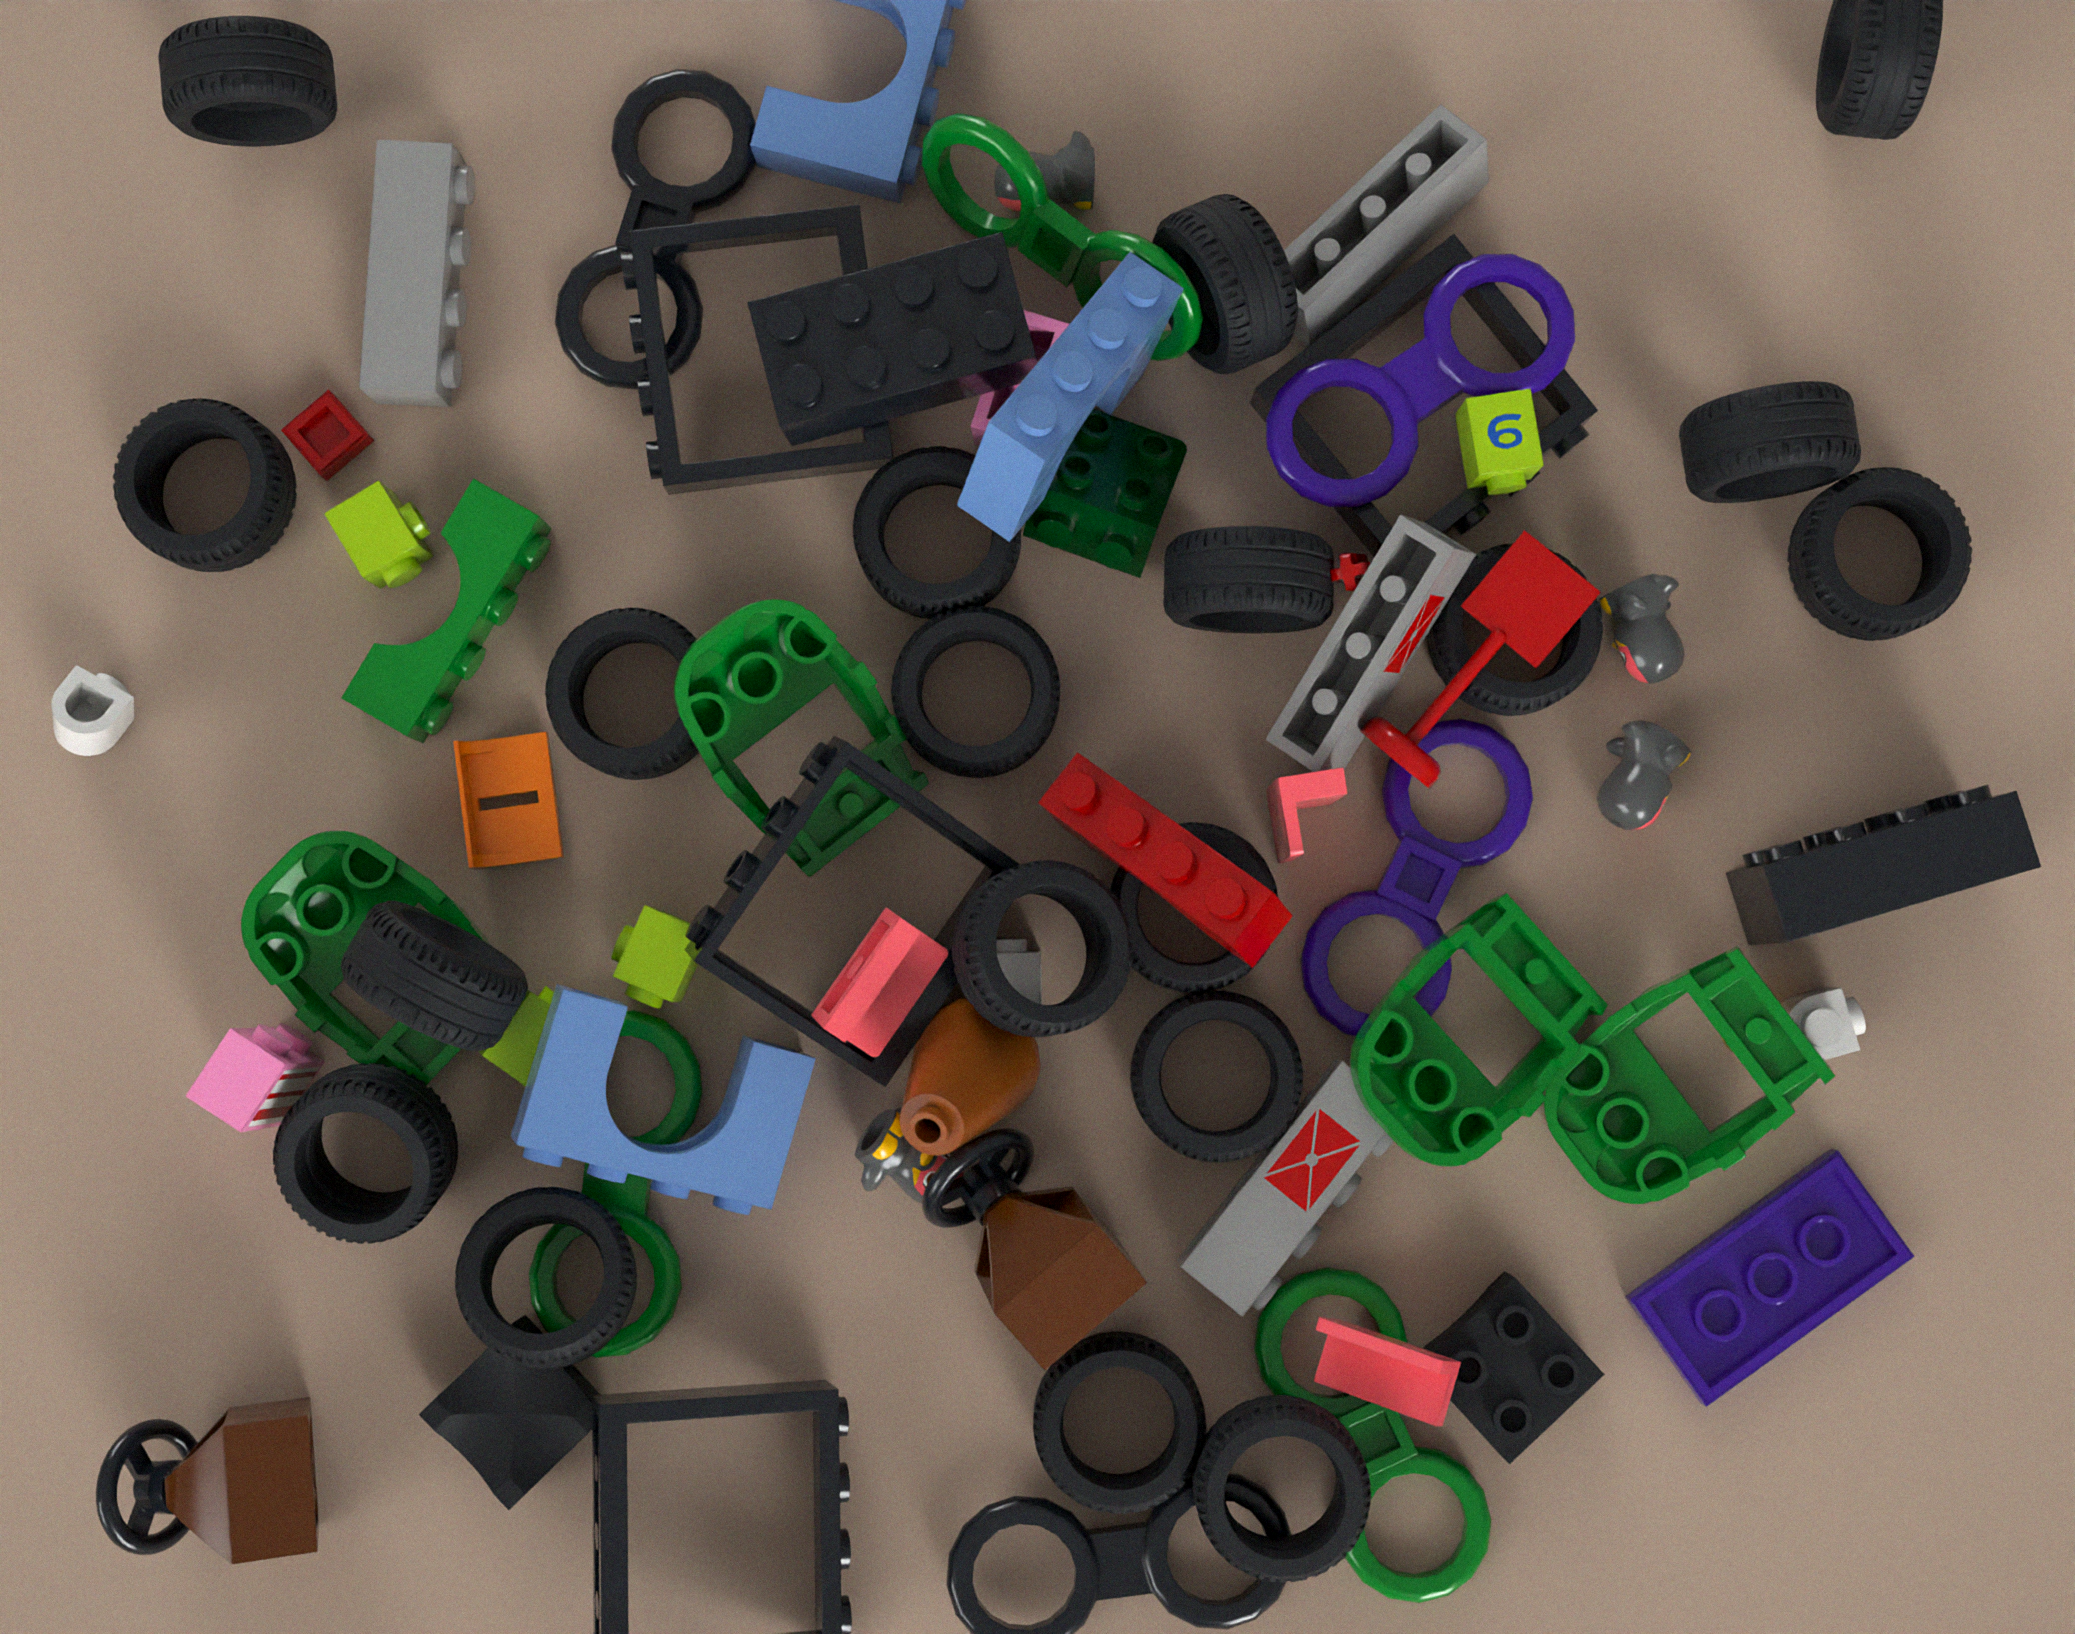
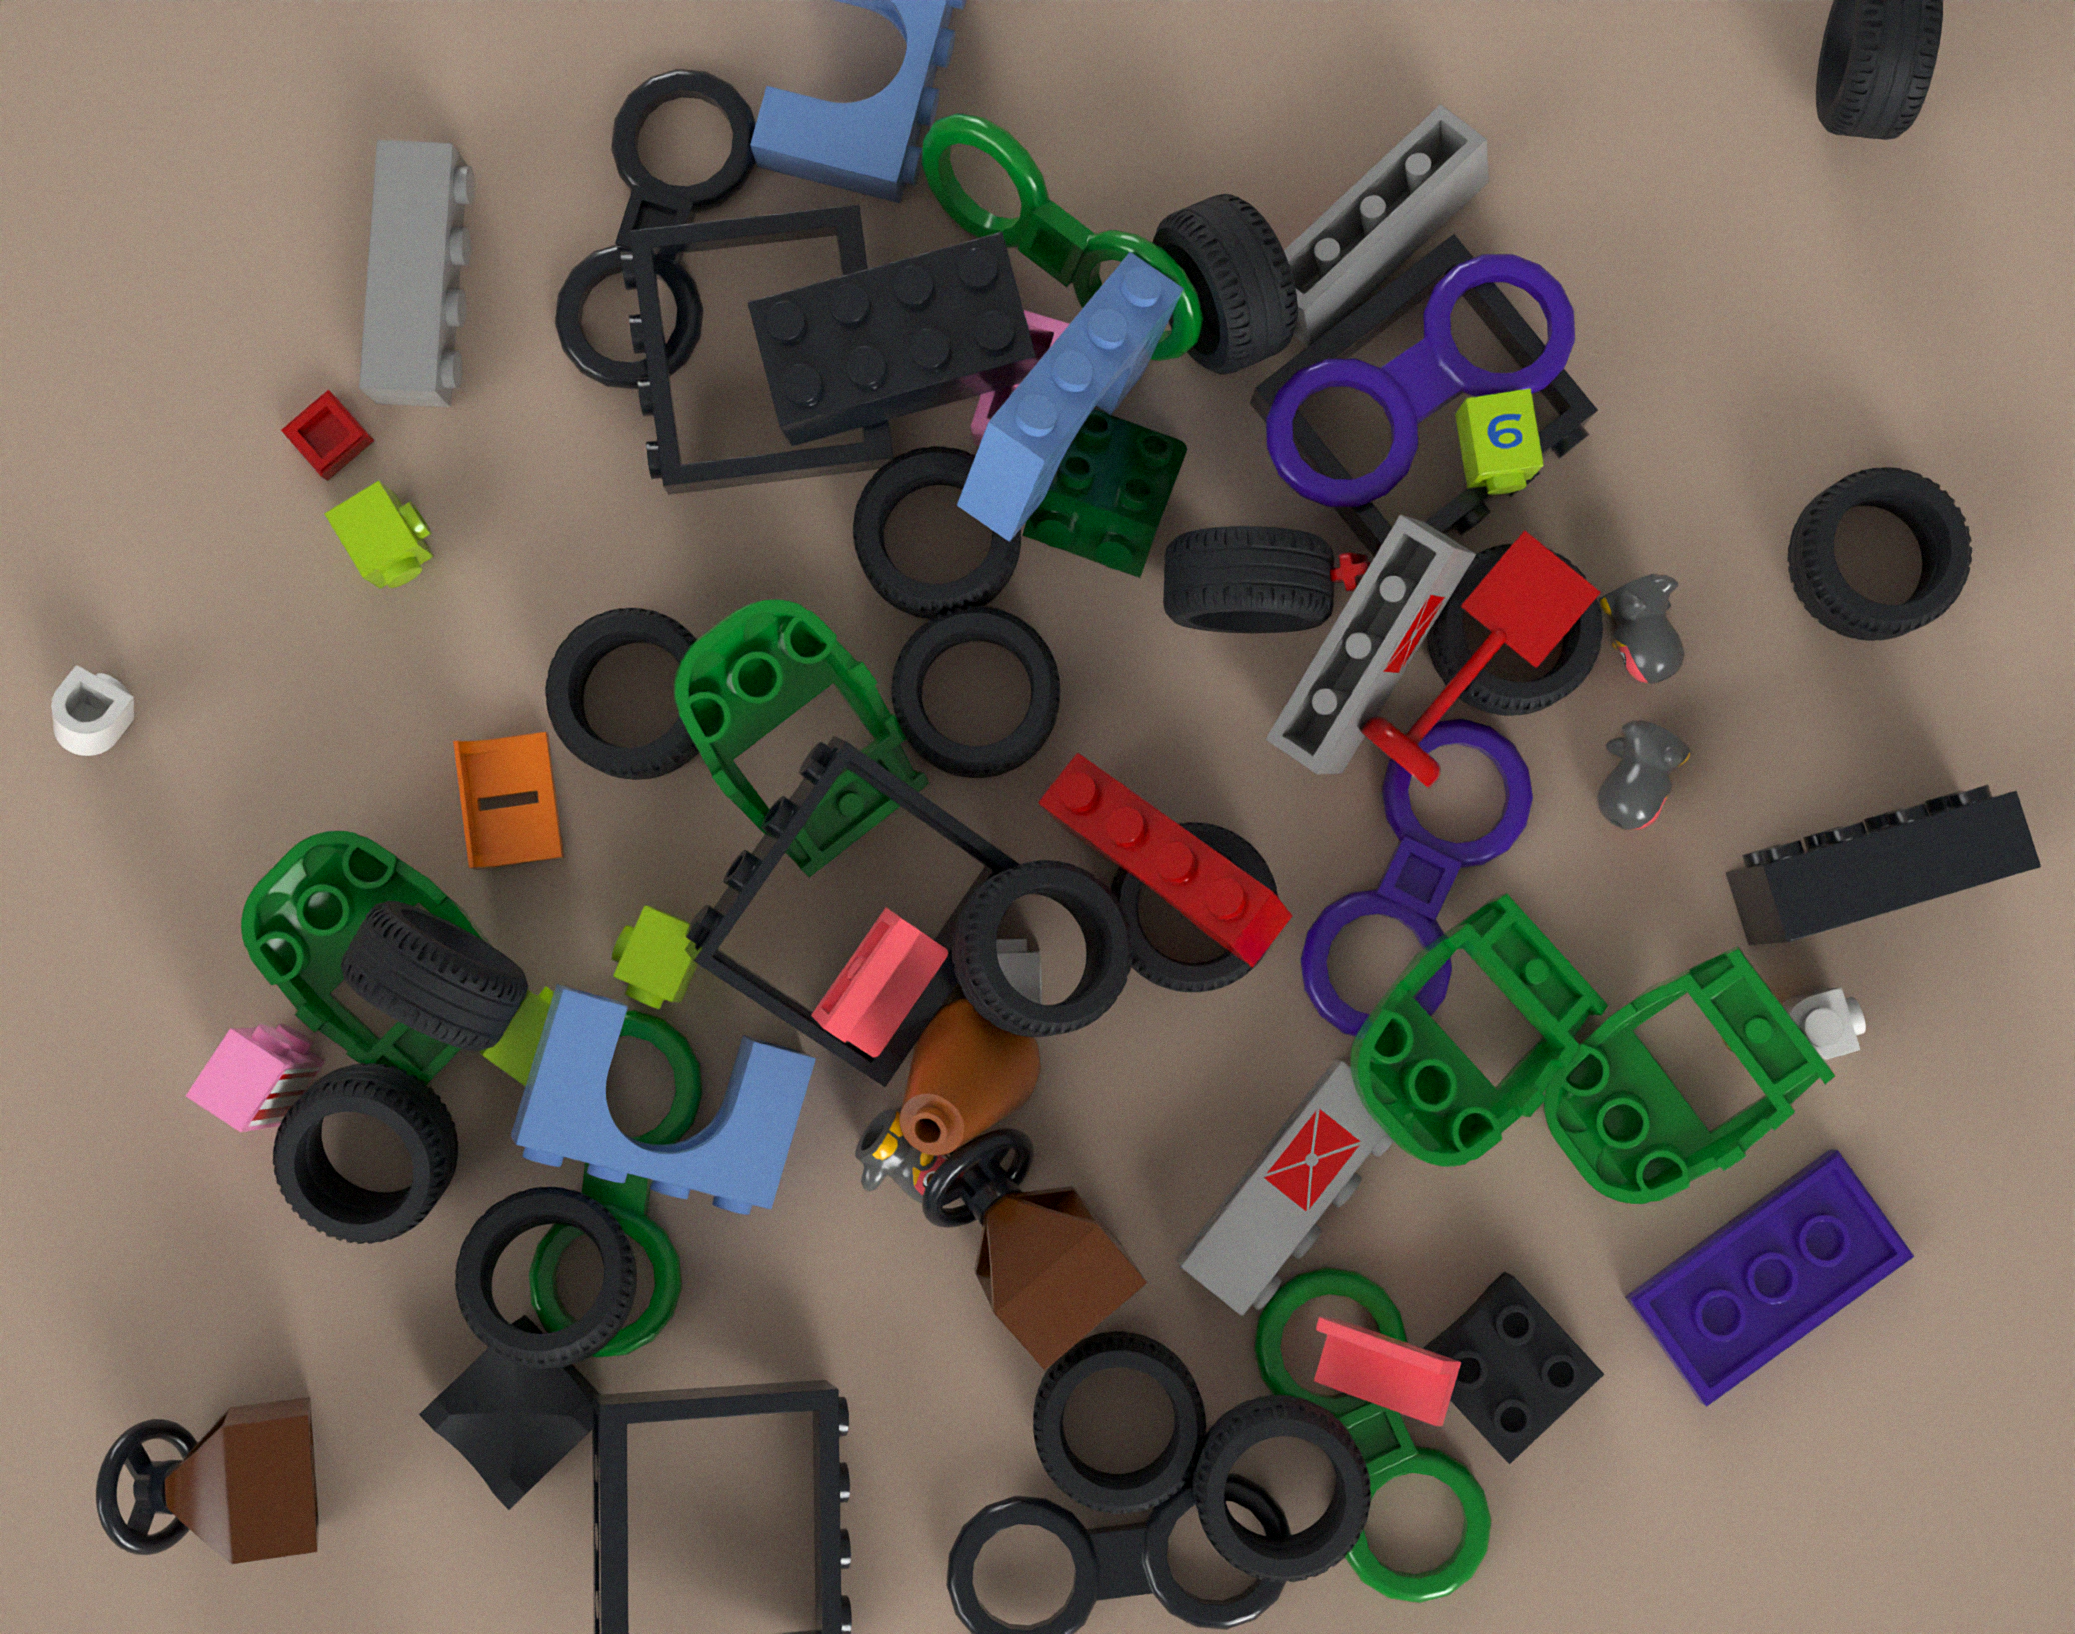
(154, 449): black tyre -> none
(247, 81): black tyre -> none
(414, 681): green arch -> none
(1067, 176): dark grey animal -> none
(1284, 1087): black tyre -> none
(1295, 793): coral panel -> none
(1769, 442): black tyre -> none

